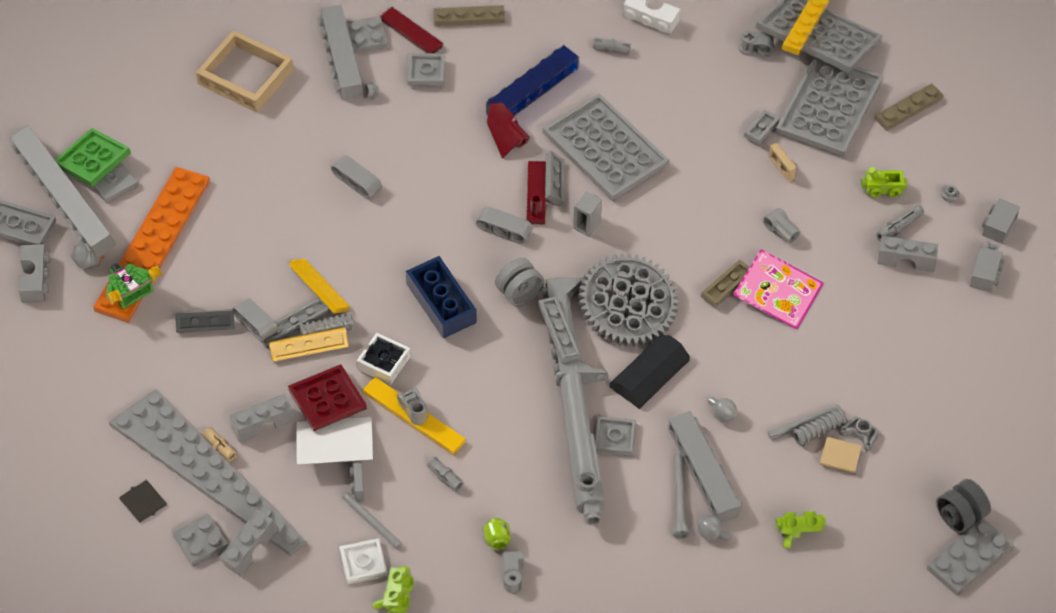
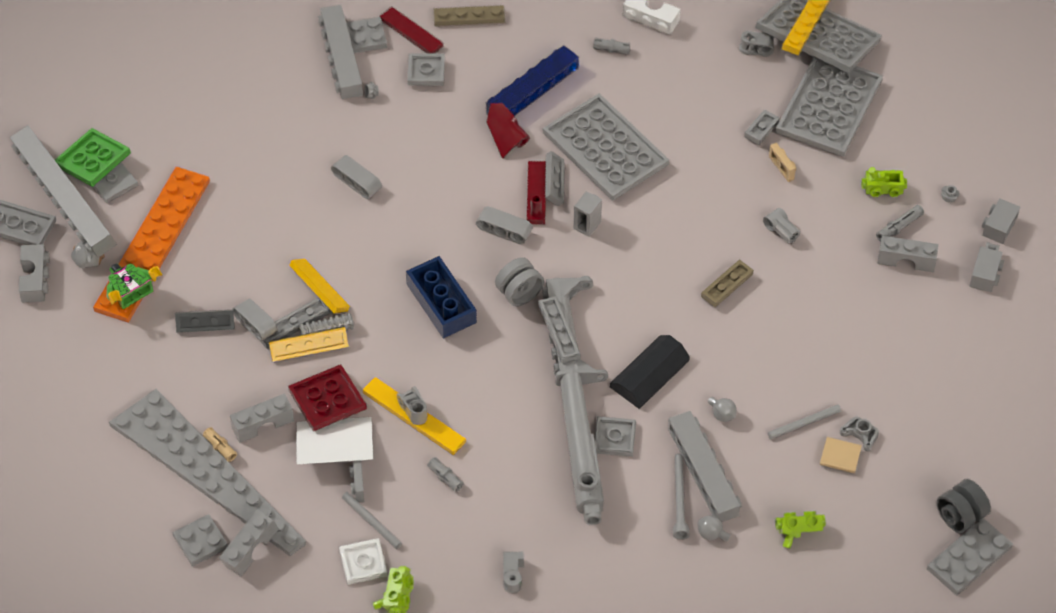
(142, 501): clear smoke piece -> none
(233, 92): tan window -> none
(383, 358): piece -> none
(497, 533): lime head -> none
(654, 284): light grey gear -> none
(778, 289): sticker -> none
(819, 426): light grey piece -> none
(909, 107): dark tan plate -> none

